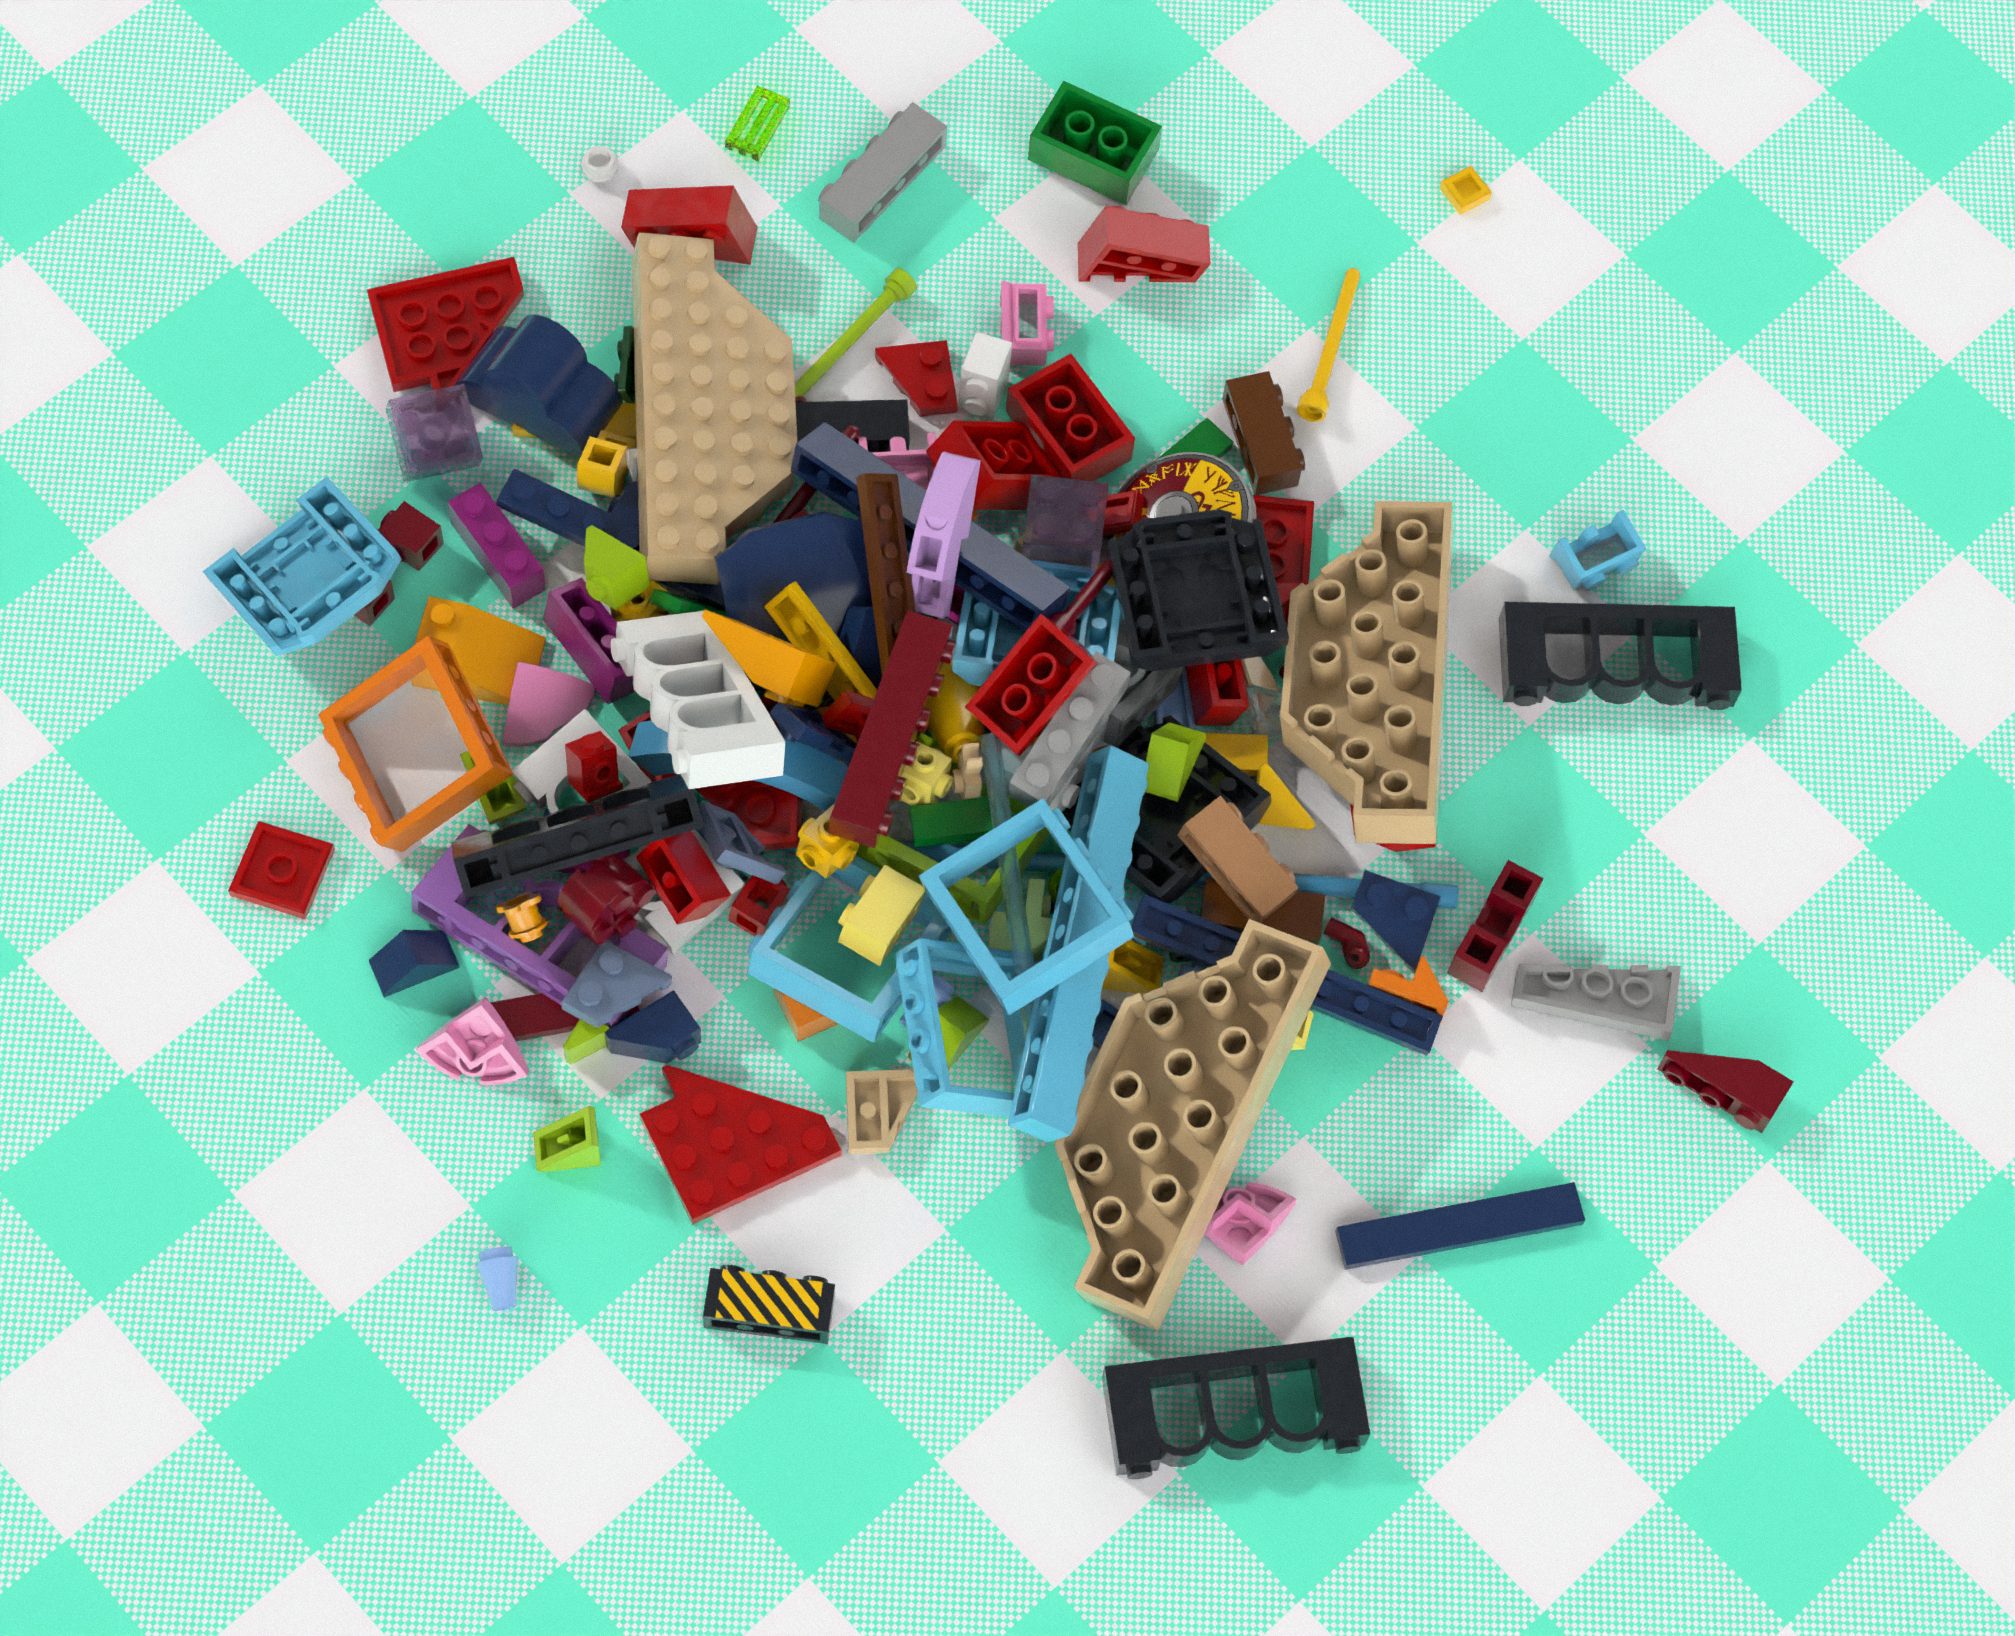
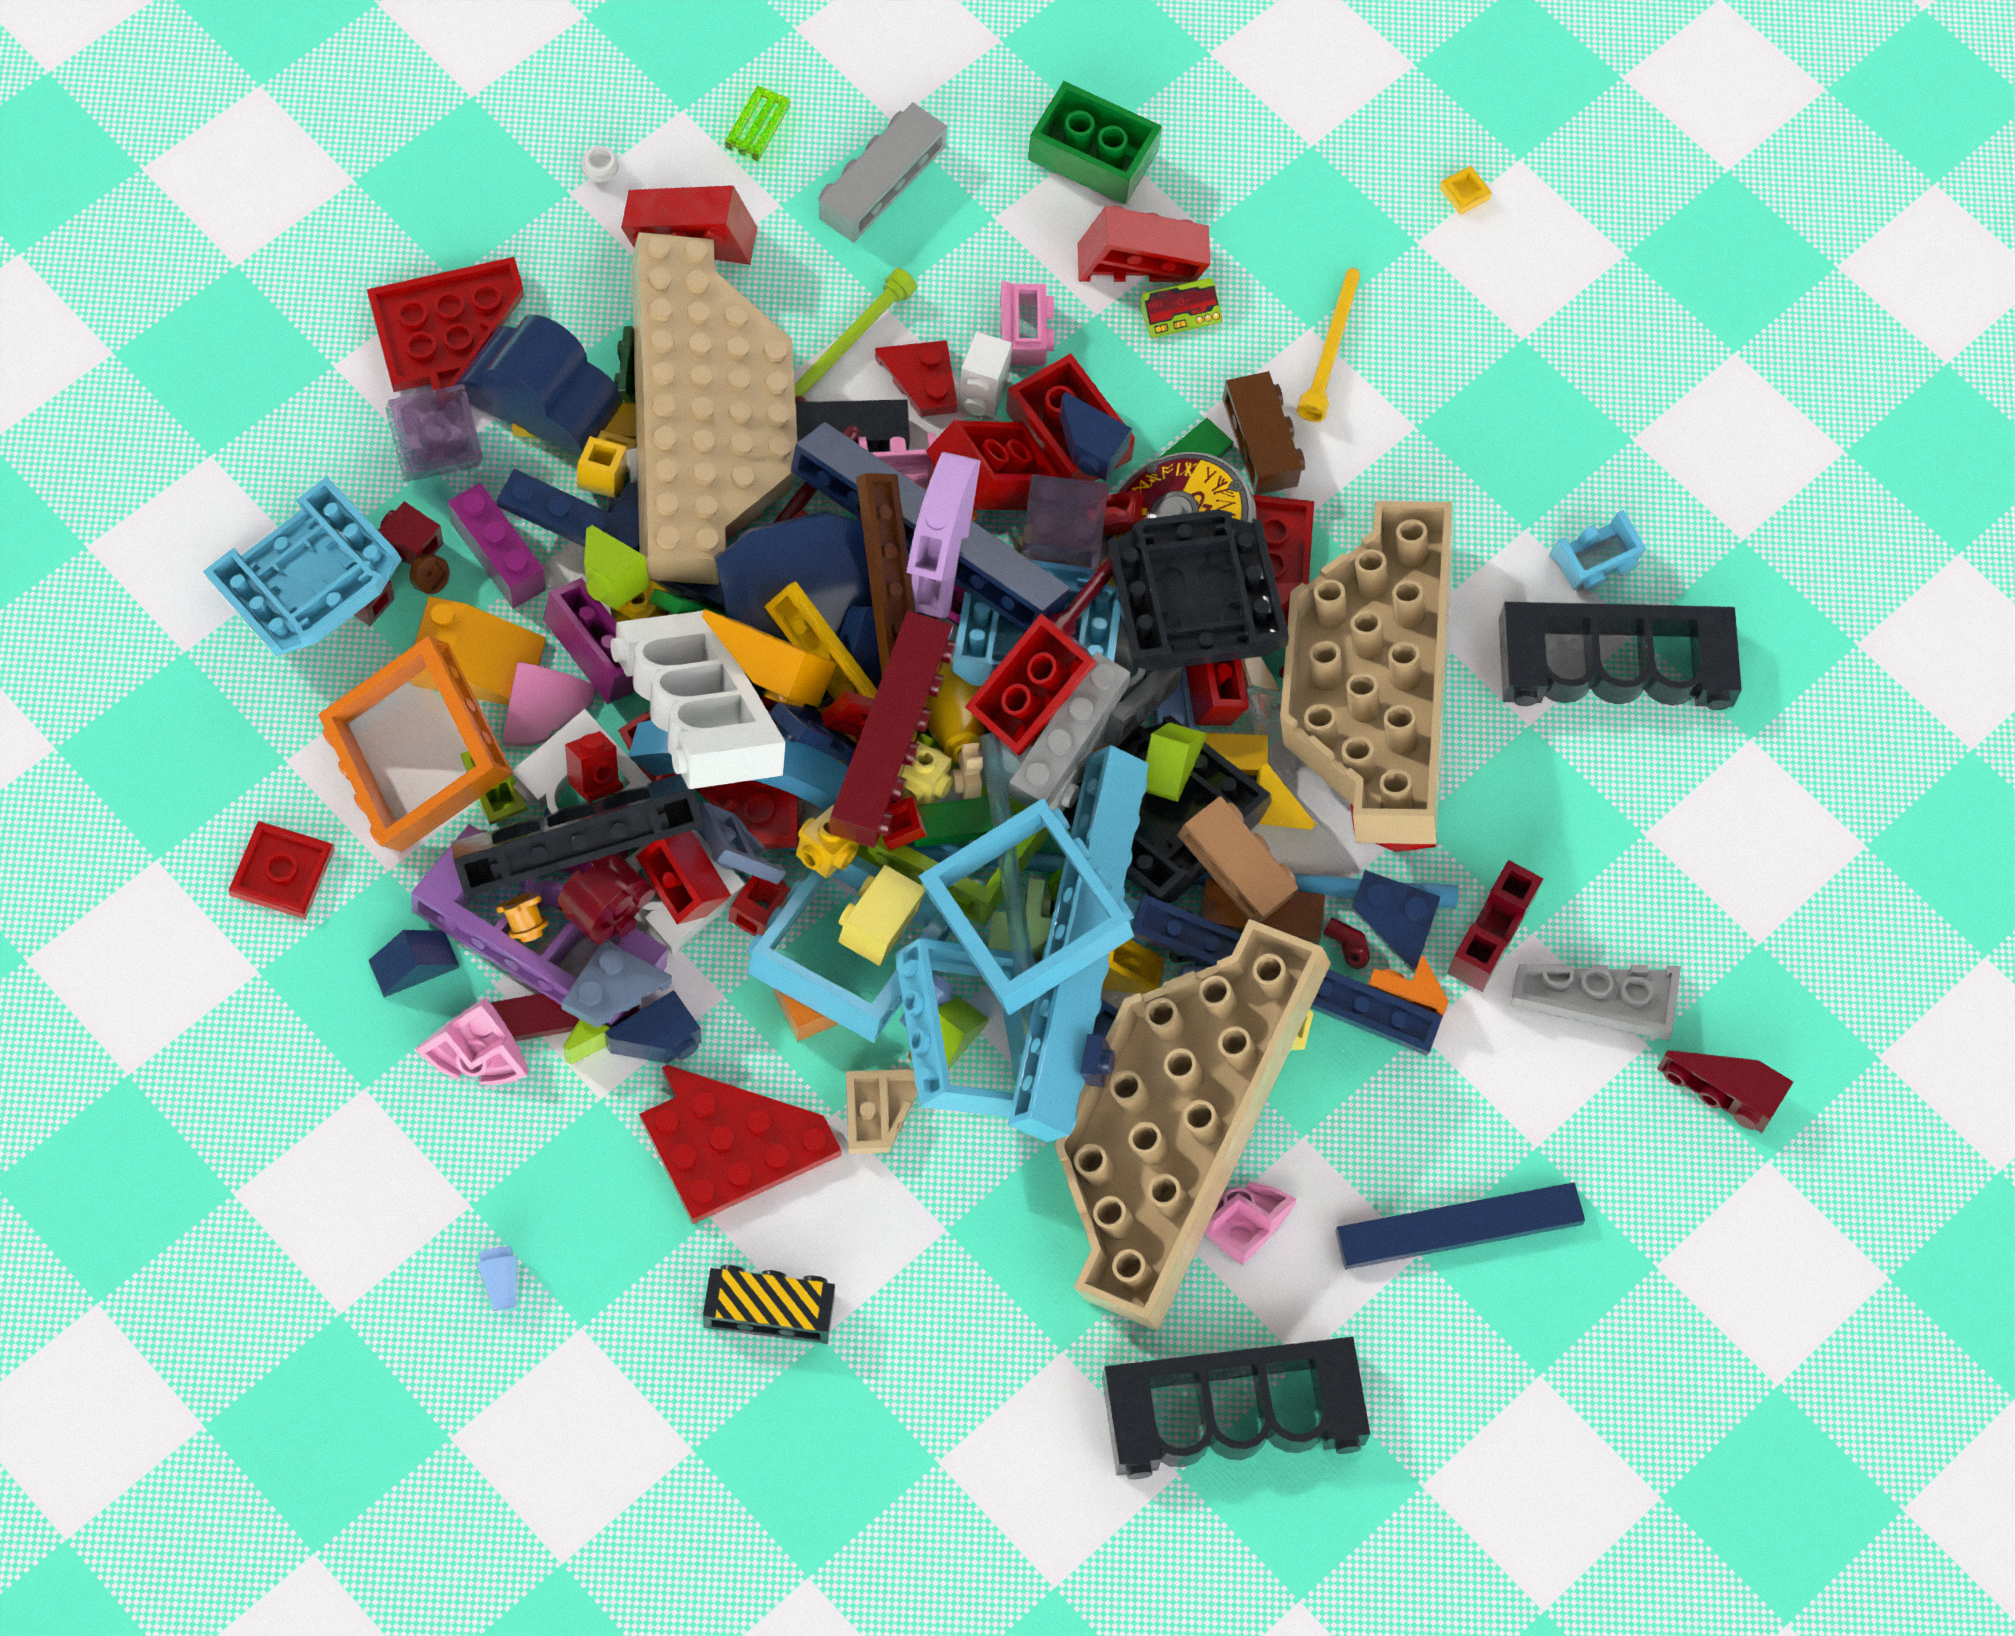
(429, 573): none -> reddish brown tile
(568, 1142): lime slope -> none
(906, 824): none -> red tile
(1092, 437): none -> dark blue slope
(1097, 1060): none -> dark blue plate
(1181, 308): none -> slope

